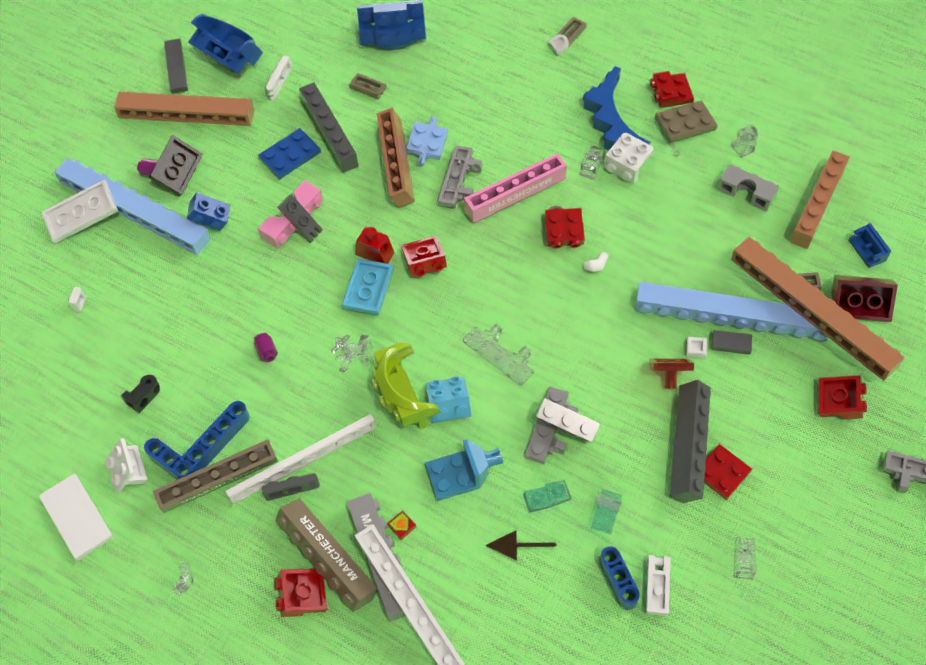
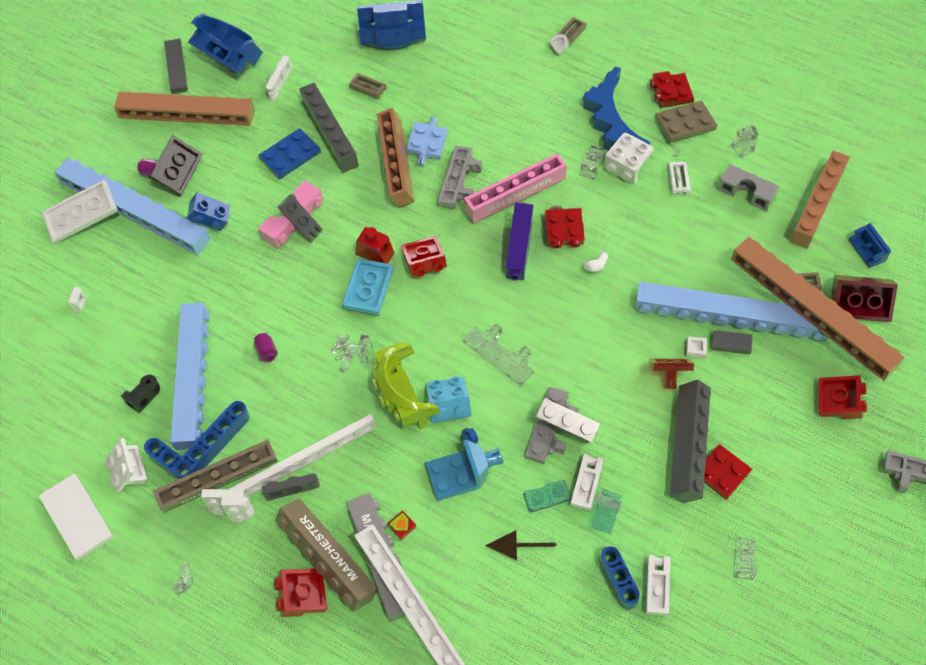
(190, 375): none -> light blue brick
(231, 501): none -> white plate
(469, 434): none -> blue plate
(519, 241): none -> dark purple slope
(587, 483): none -> white plate
(680, 189): none -> white tile

